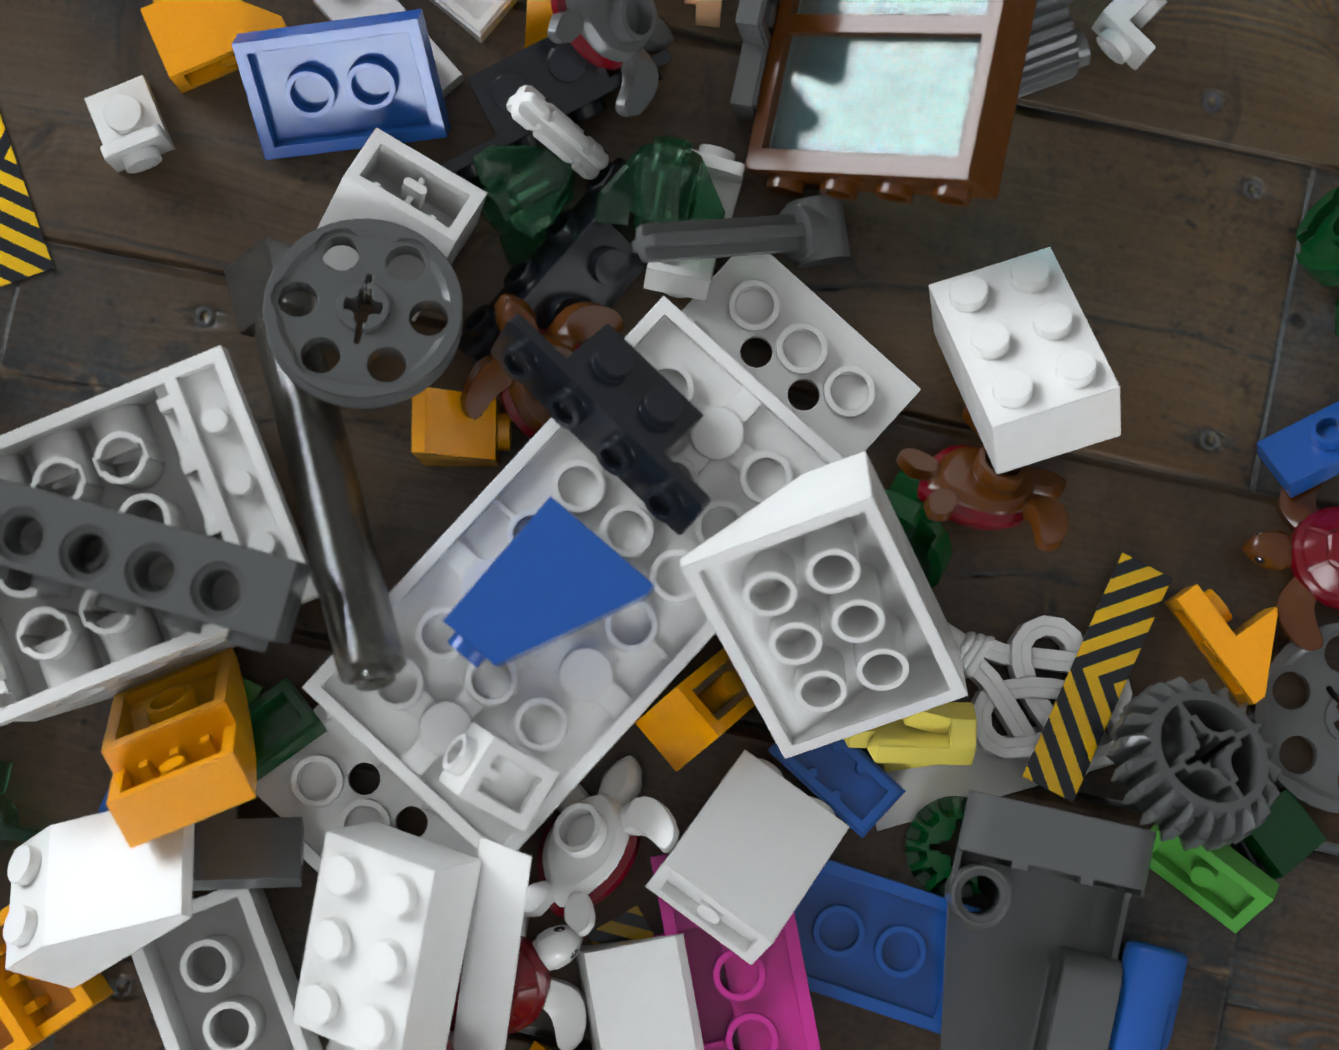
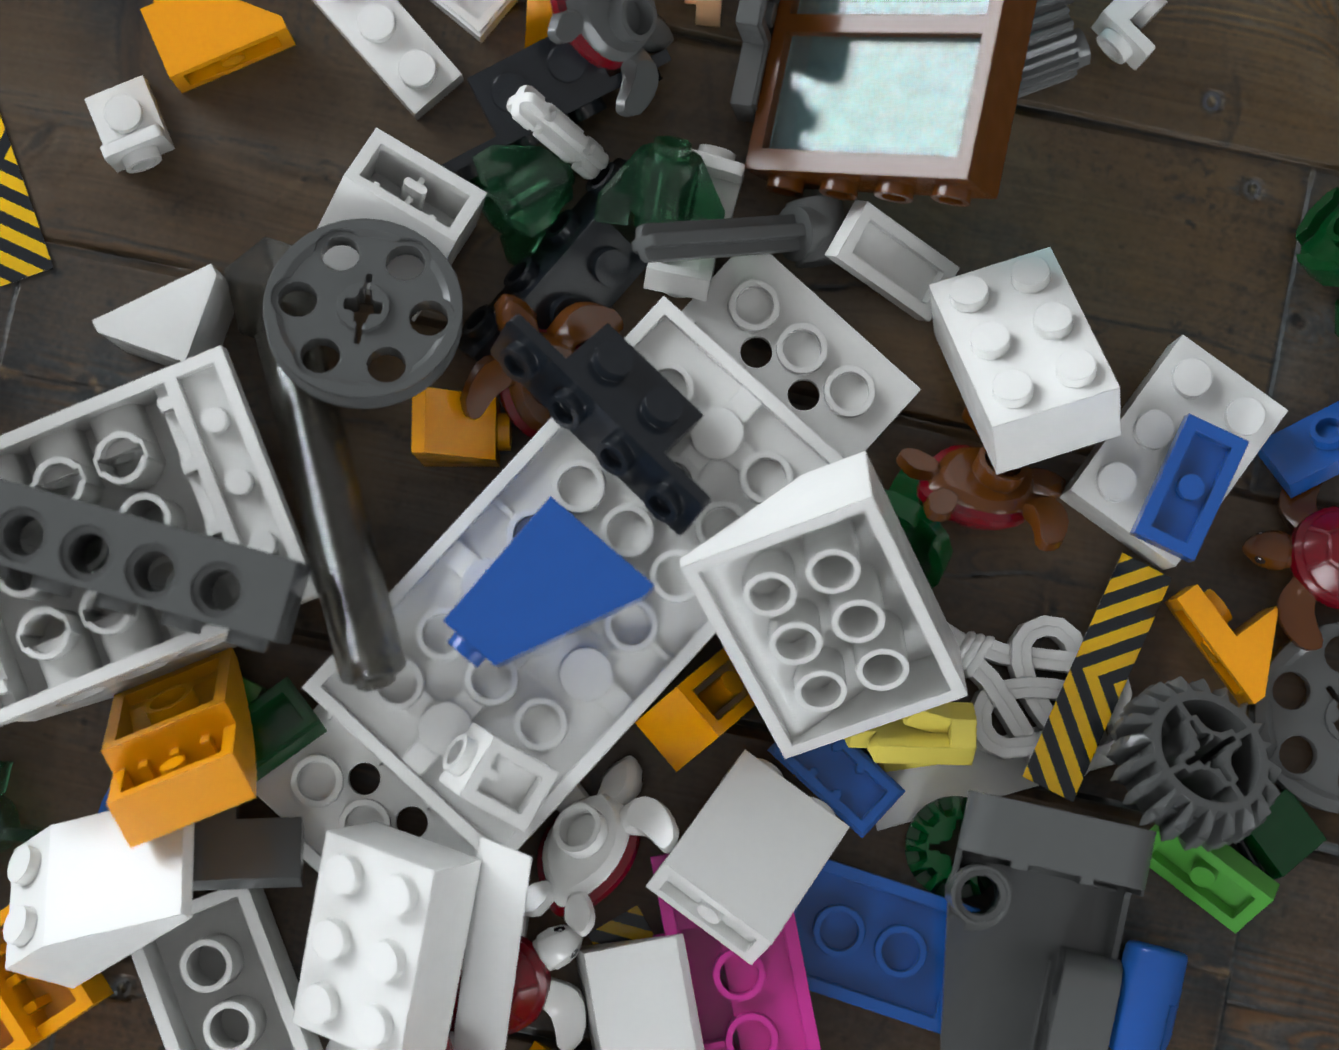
(174, 319): none -> white slope
(339, 80): plate -> none
(889, 259): none -> white tile
(1121, 470): none -> white brick
(1189, 488): none -> blue plate

